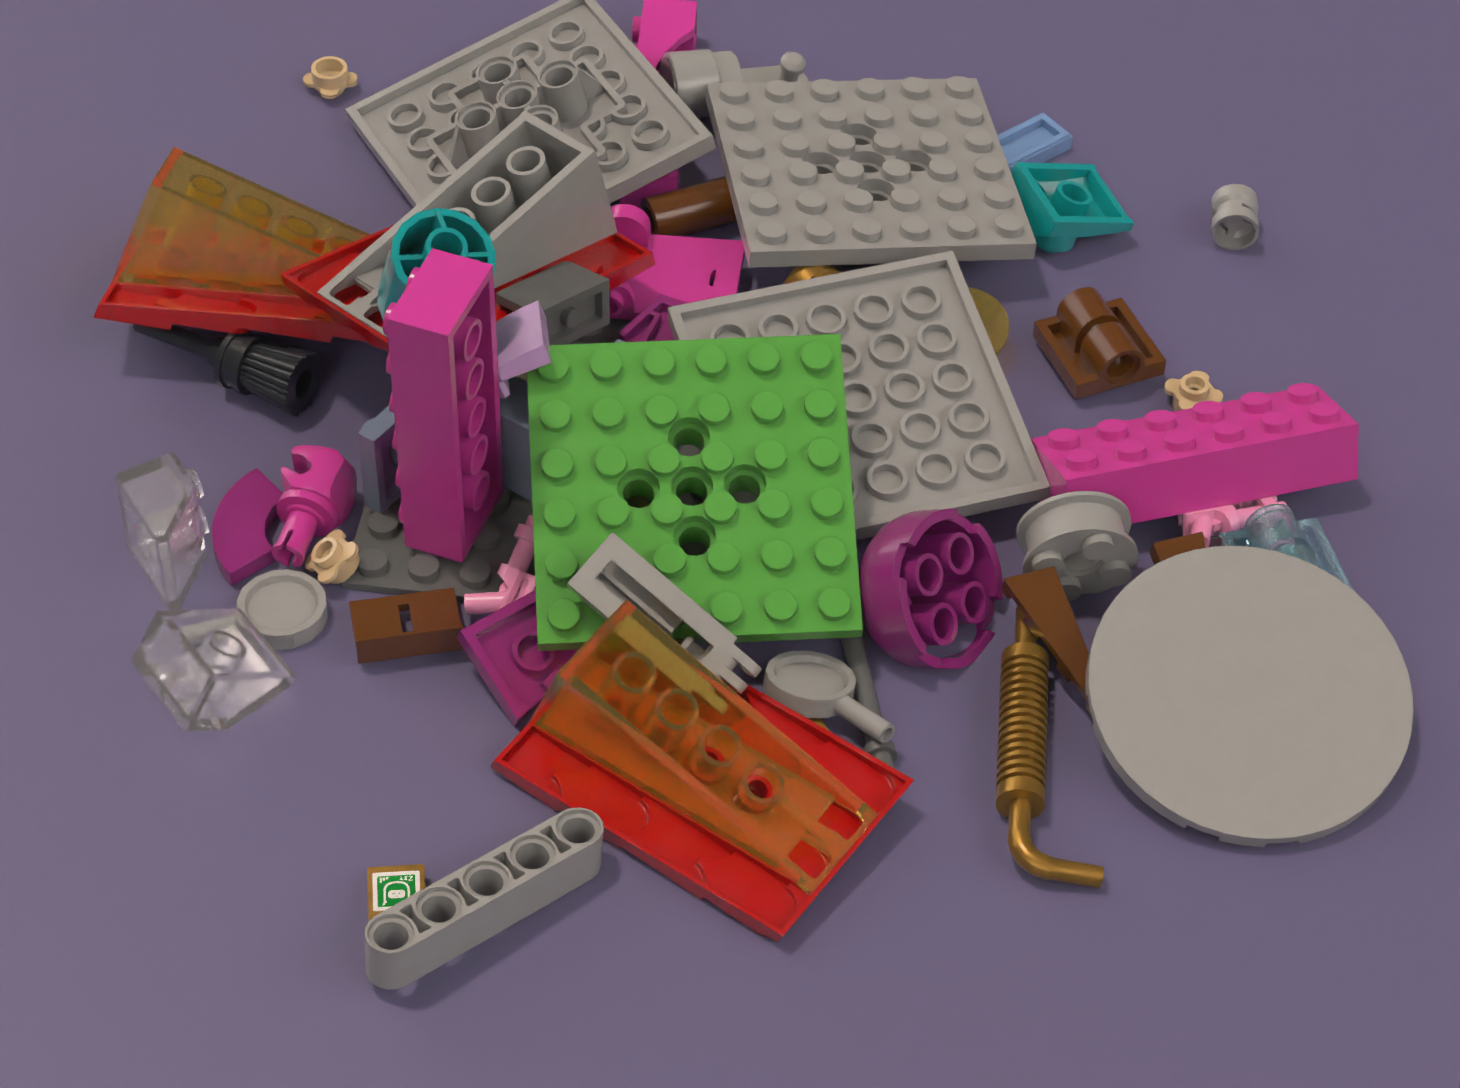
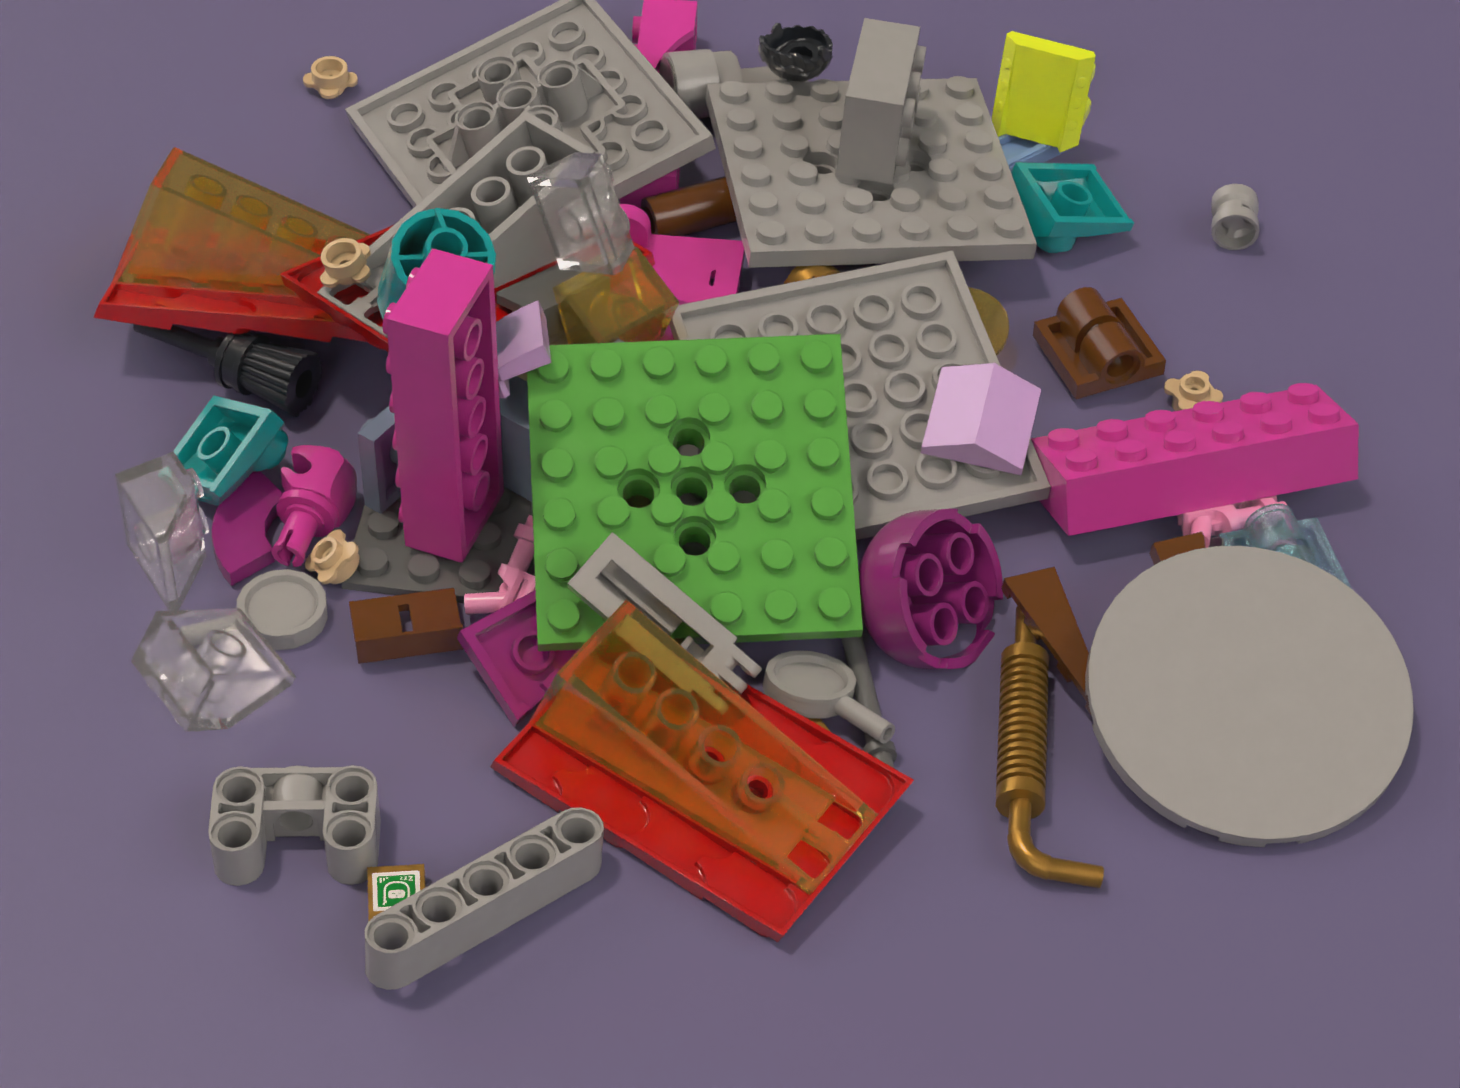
(231, 443): none -> teal slope
(294, 801): none -> light grey beam
(345, 262): none -> tan plate
(583, 214): none -> clear slope
(619, 306): none -> clear yellow slope
(796, 52): none -> black hair
(881, 101): none -> light grey piece
(982, 417): none -> lavender slope
(1043, 91): none -> neon yellow slope
(1083, 539): light grey wheel -> none

